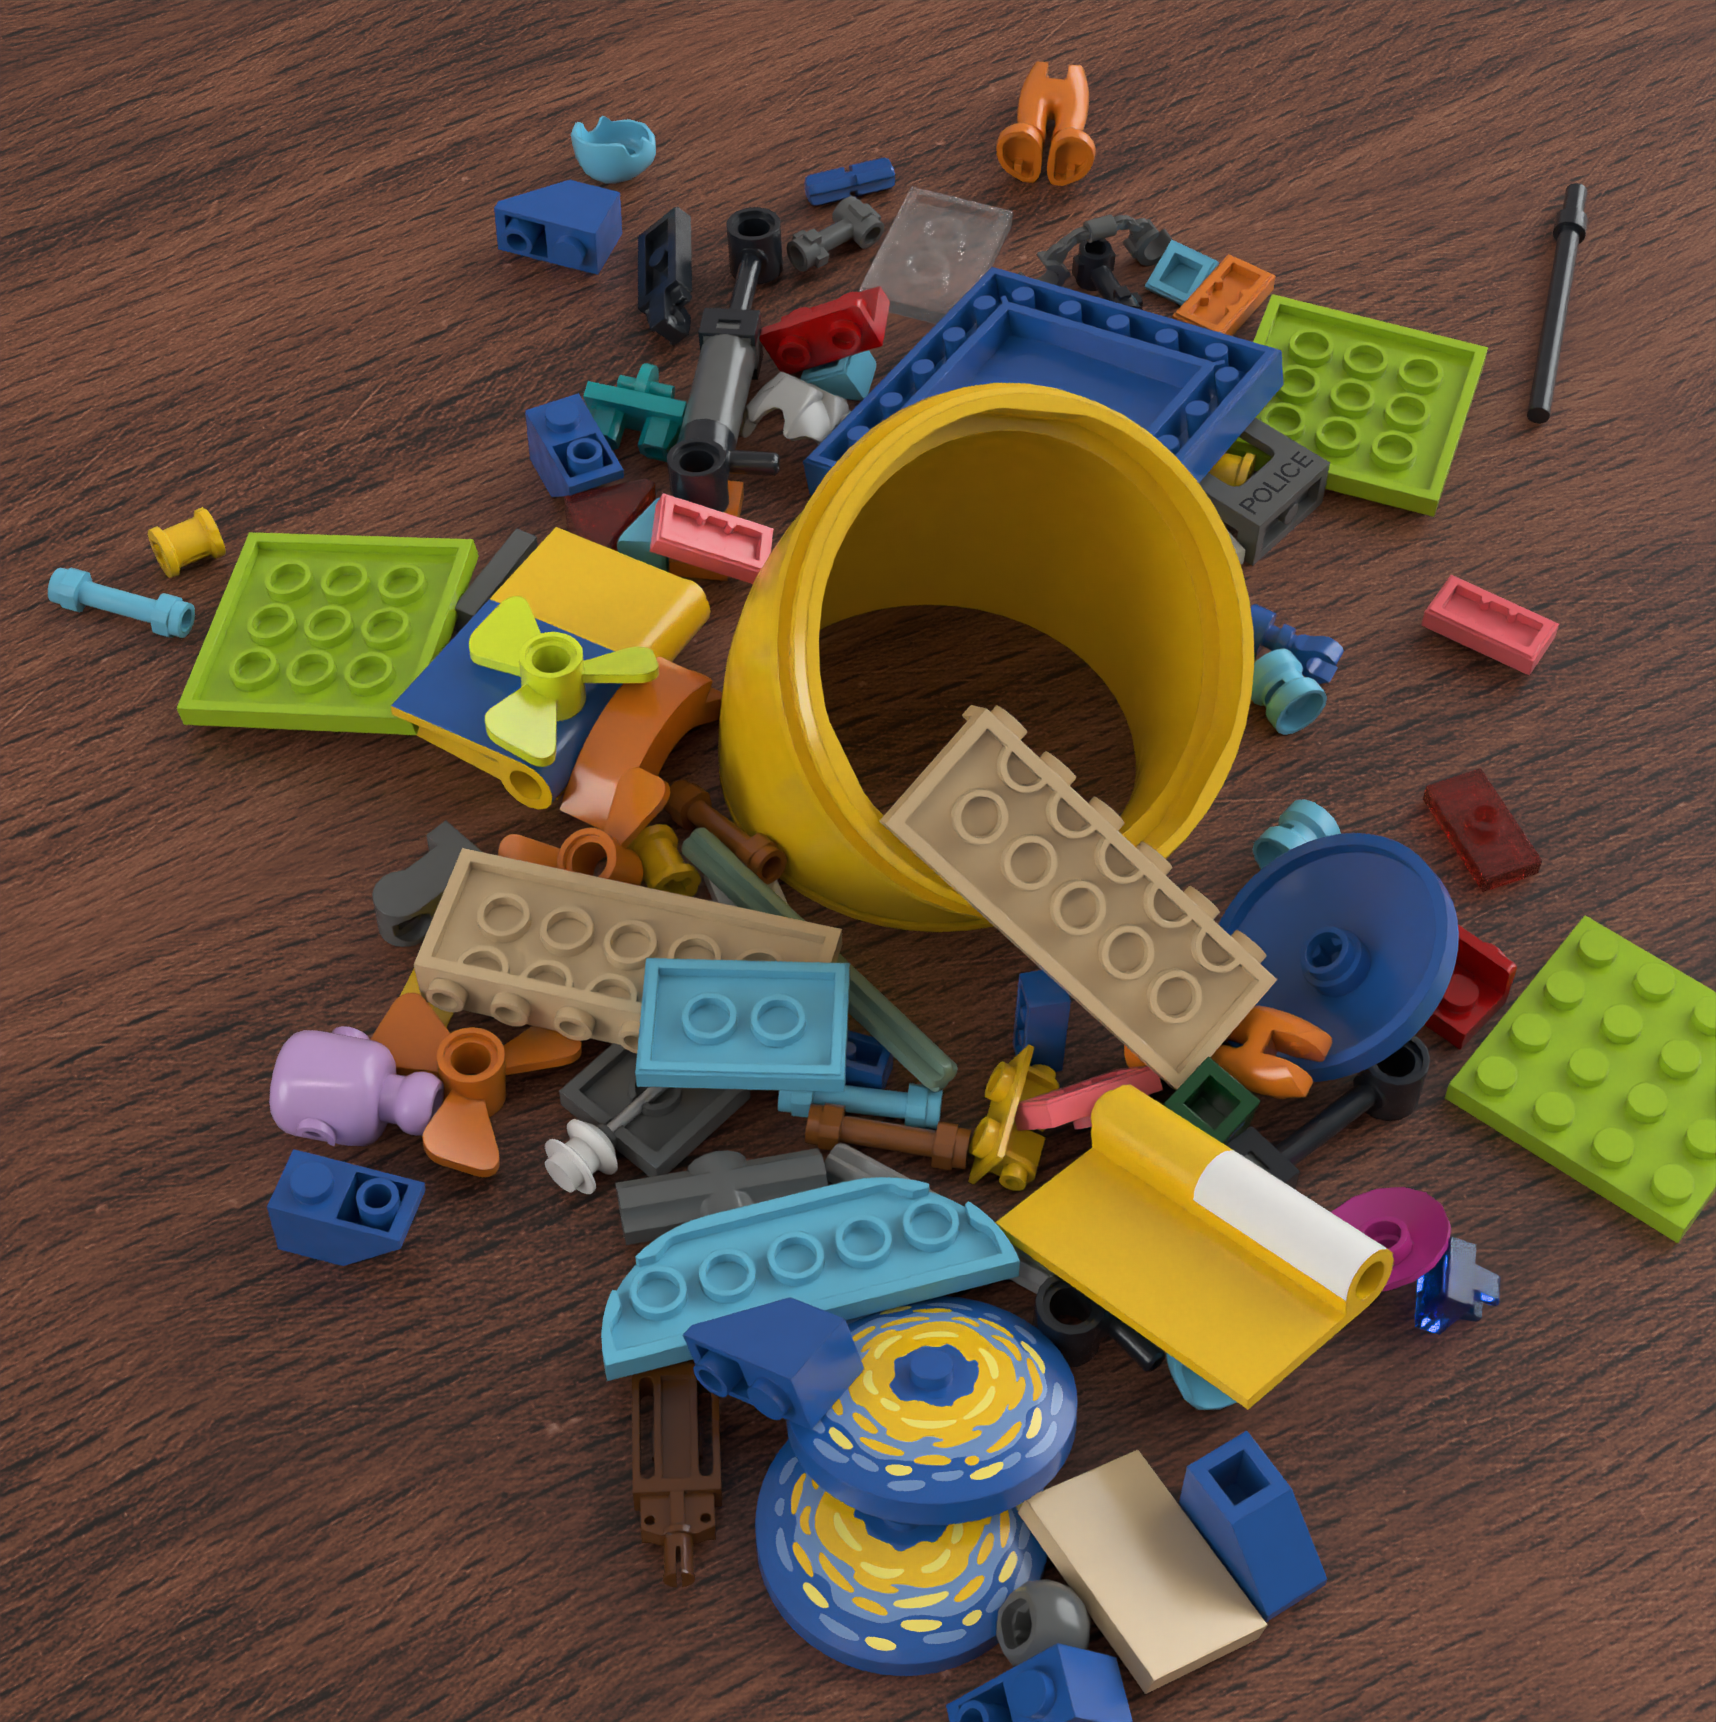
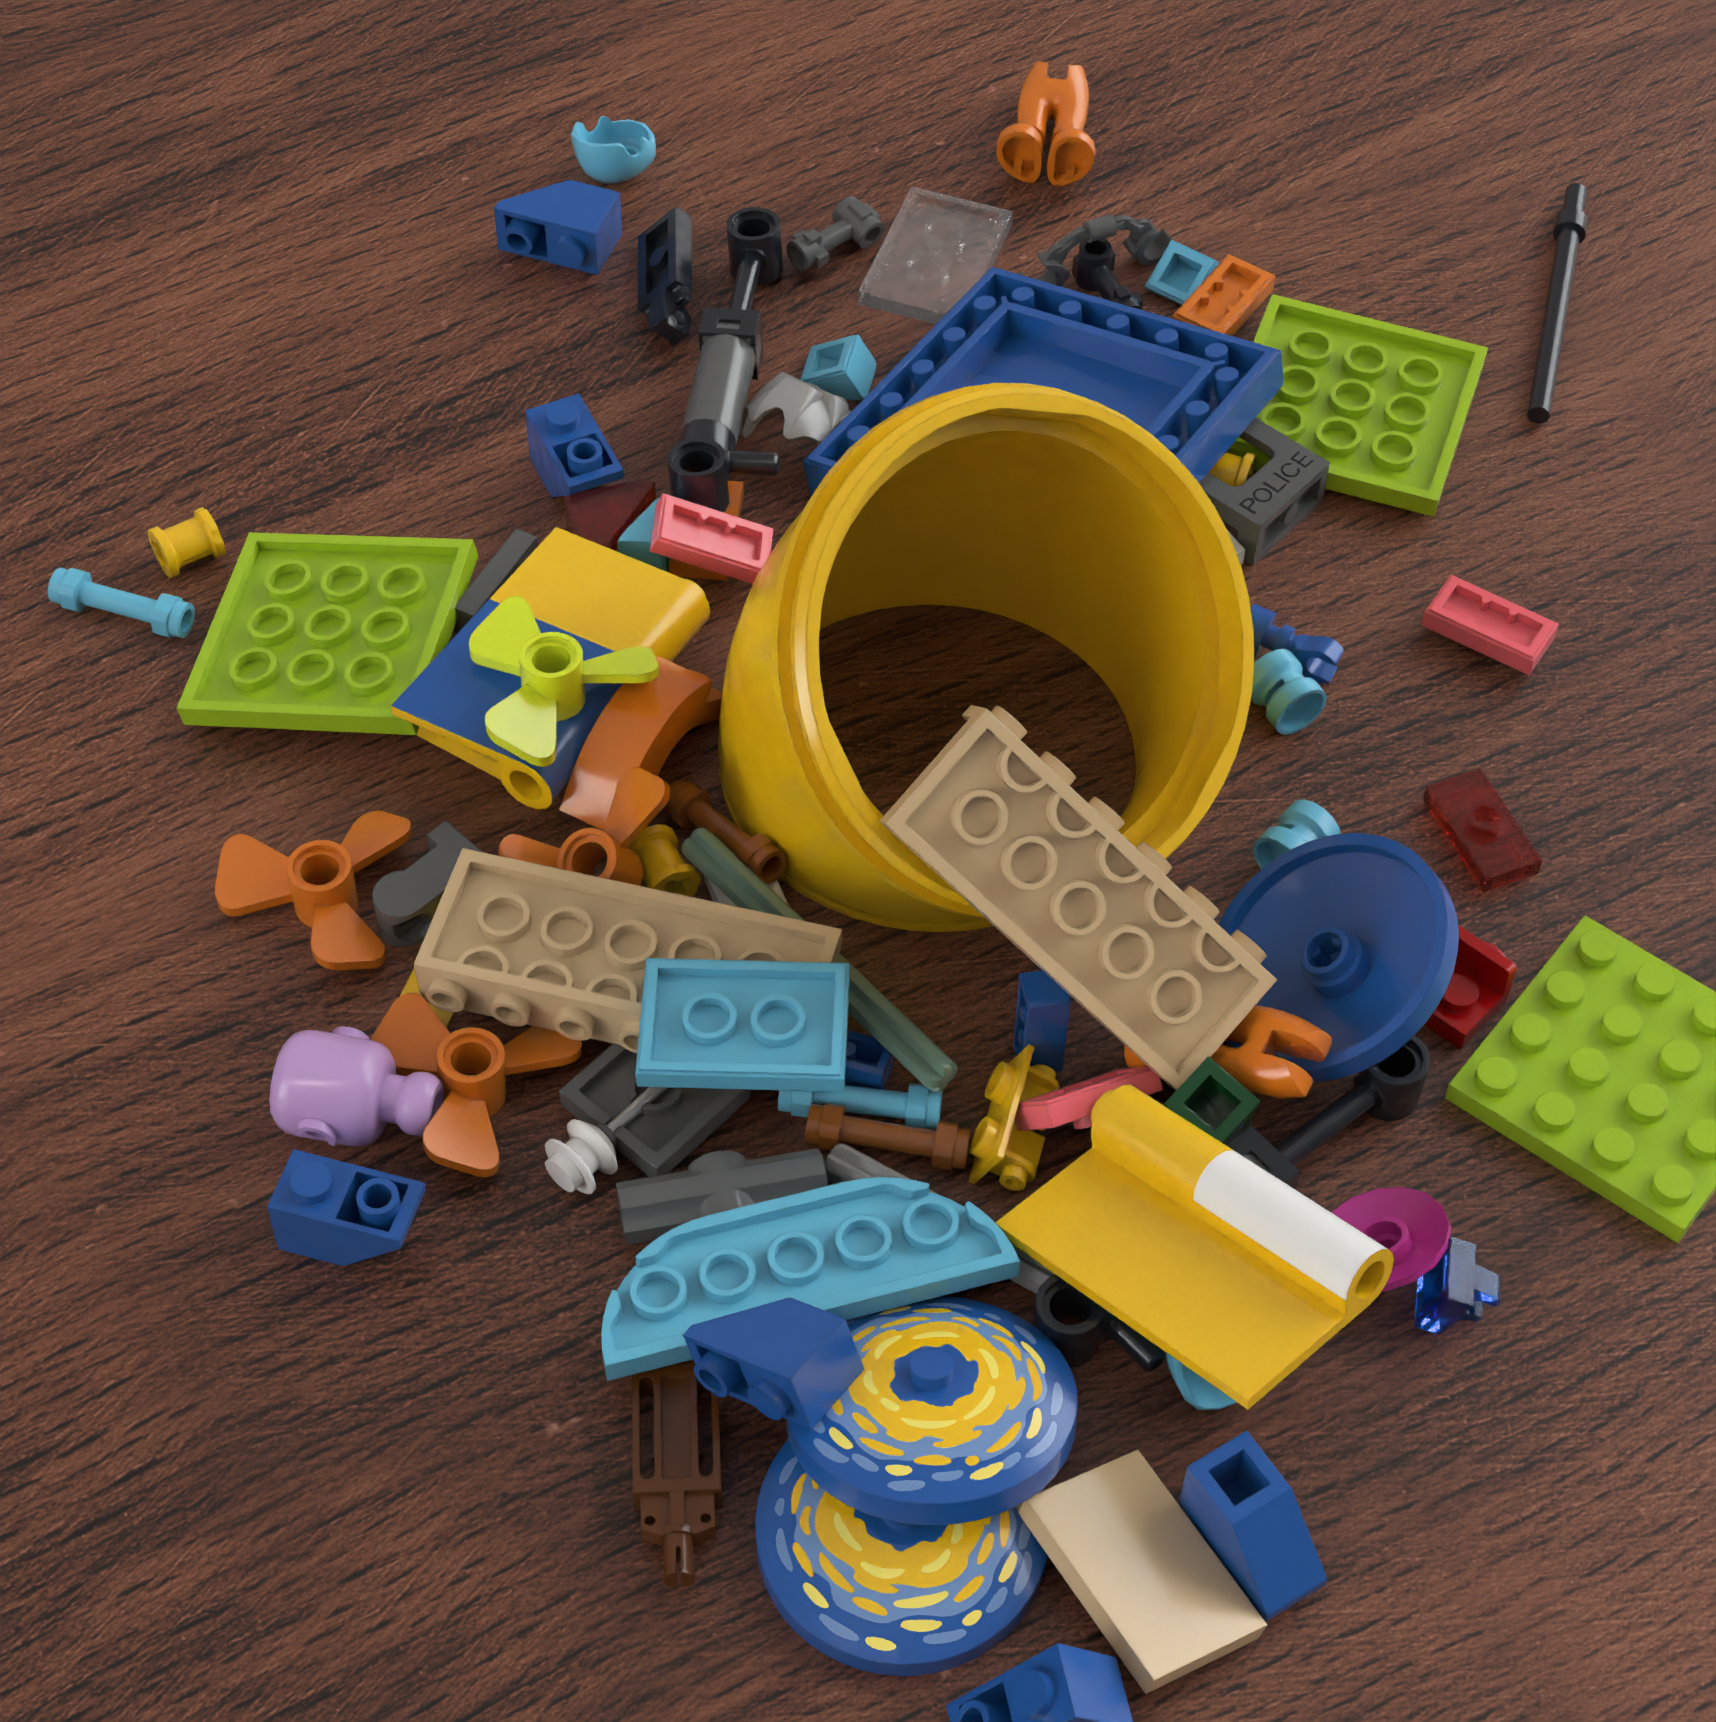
(319, 884): none -> orange piece
(639, 406): teal hips -> none
(827, 331): red bracket -> none
(837, 184): blue piece -> none
(1040, 1617): dark grey piece -> none

